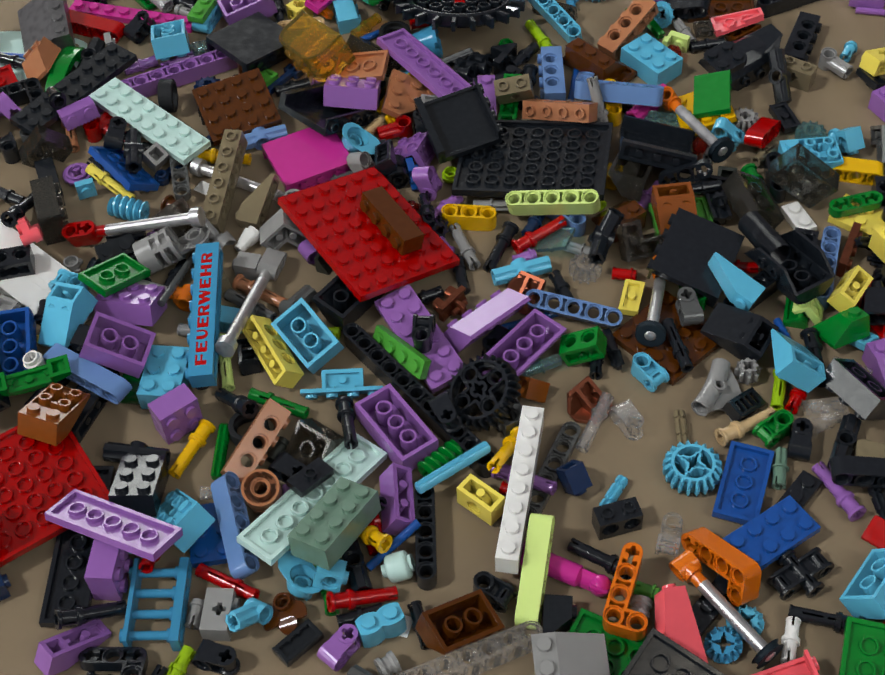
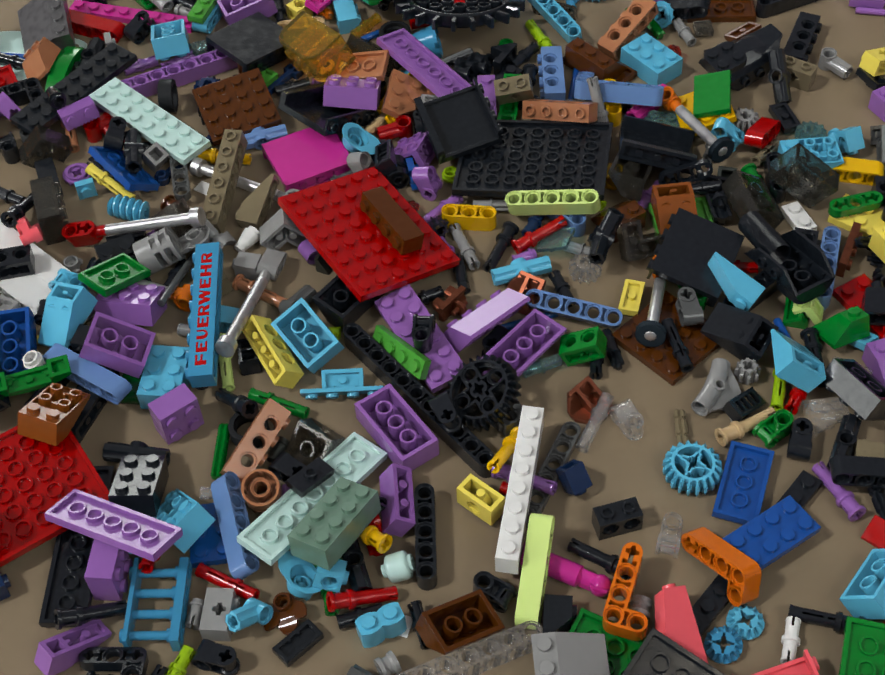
(196, 441): yellow pin -> none
(259, 310): dark grey pin -> none
(340, 647): medium lavender piece -> none
(346, 416): black pin -> none
(397, 541): blue bar -> none
(426, 209): black pin -> none
(438, 458): green piece -> none
(452, 467): medium azure axle -> none
(533, 389): dark orange panel -> none
(615, 490): medium azure axle -> none
(622, 274): red pin -> none
(646, 589): bright green pin -> none
(649, 372): medium azure piece -> none
(677, 39): yellowish green bracket -> none
(688, 568): piece -> none
(699, 146): clear red plate -> none
(707, 43): black pin -> none
(731, 22): coral wing -> none
(780, 468): sand green axle -> none
(800, 573): black axle -> none
(849, 48): medium azure pin -> none
(850, 289): light yellow brick -> none

